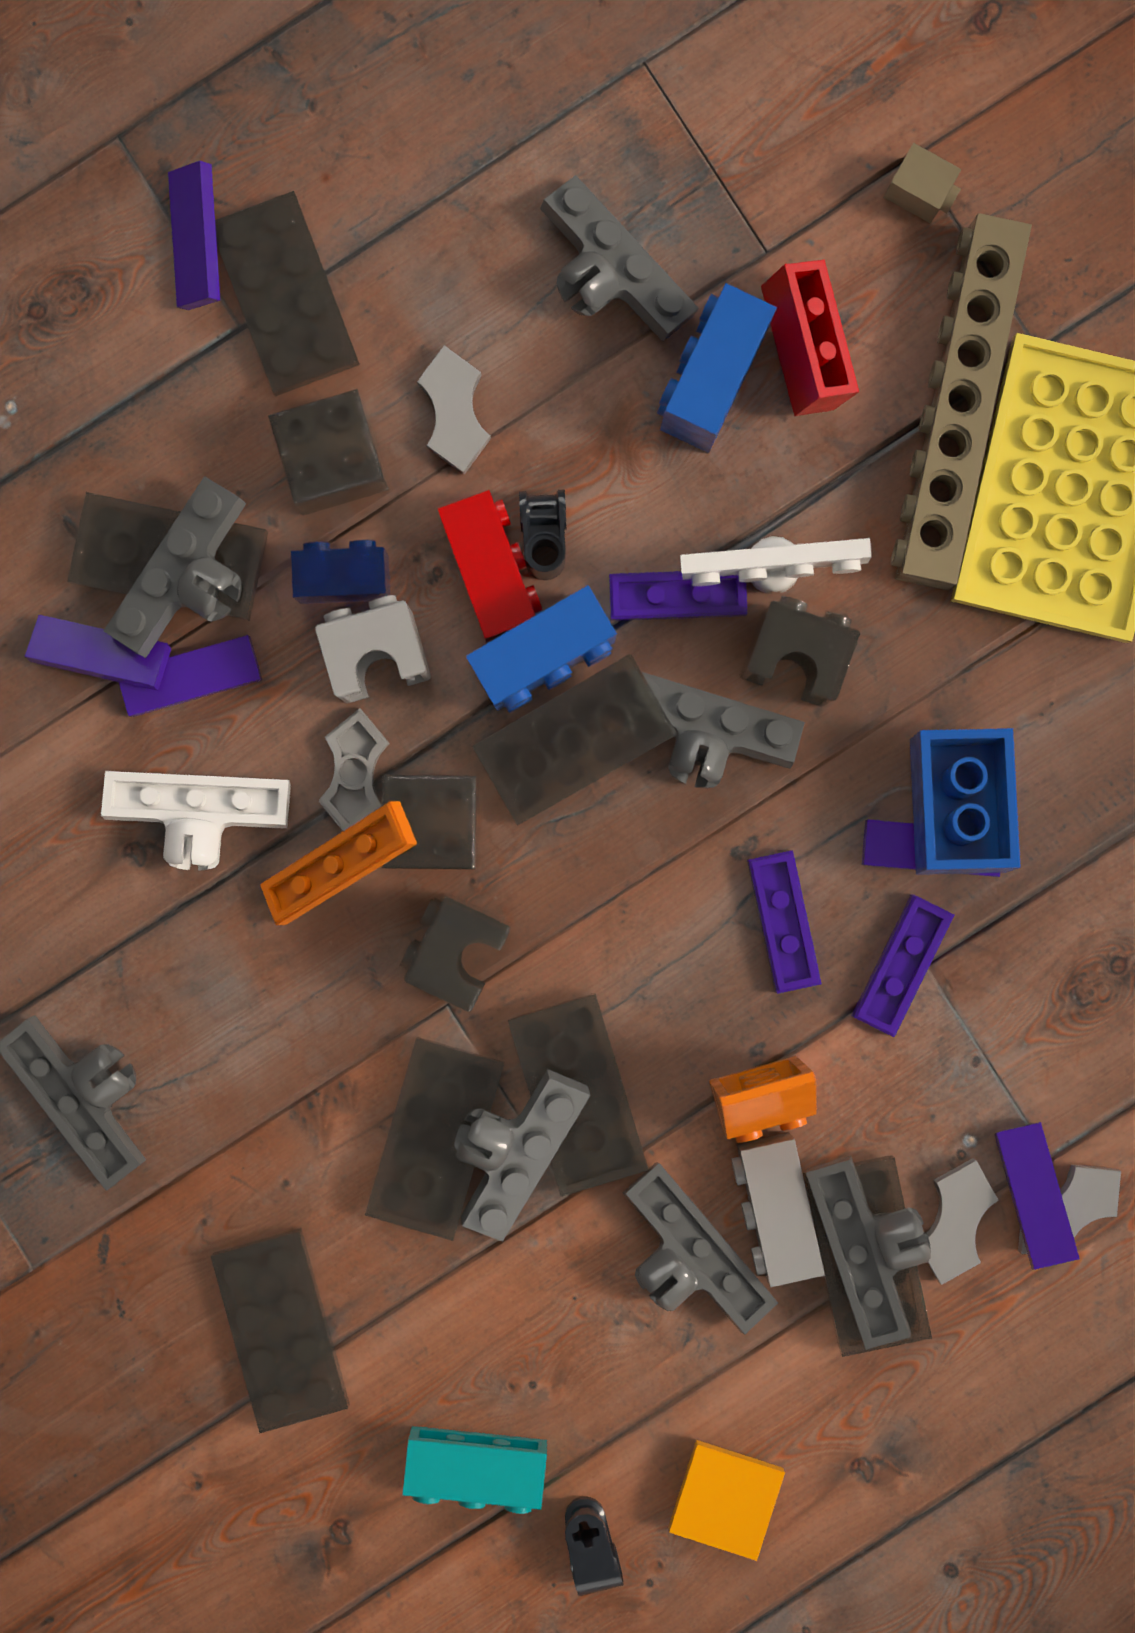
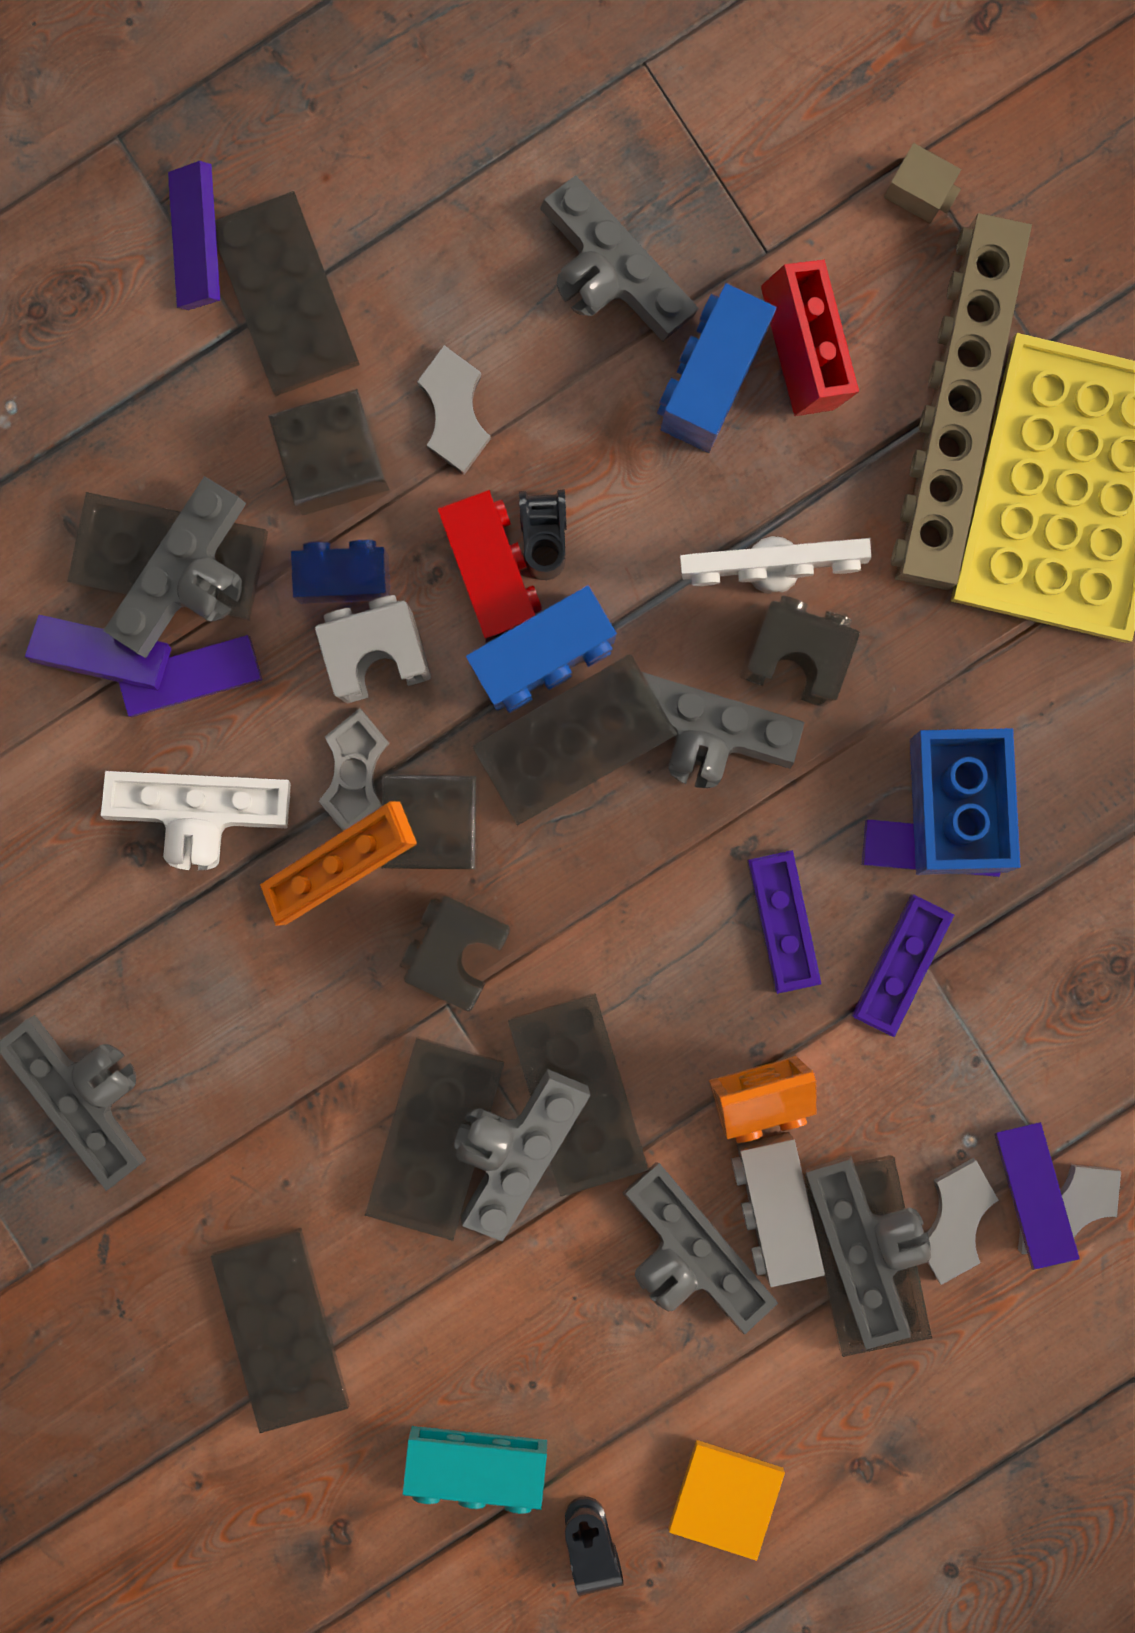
(670, 597): dark purple tile -> none

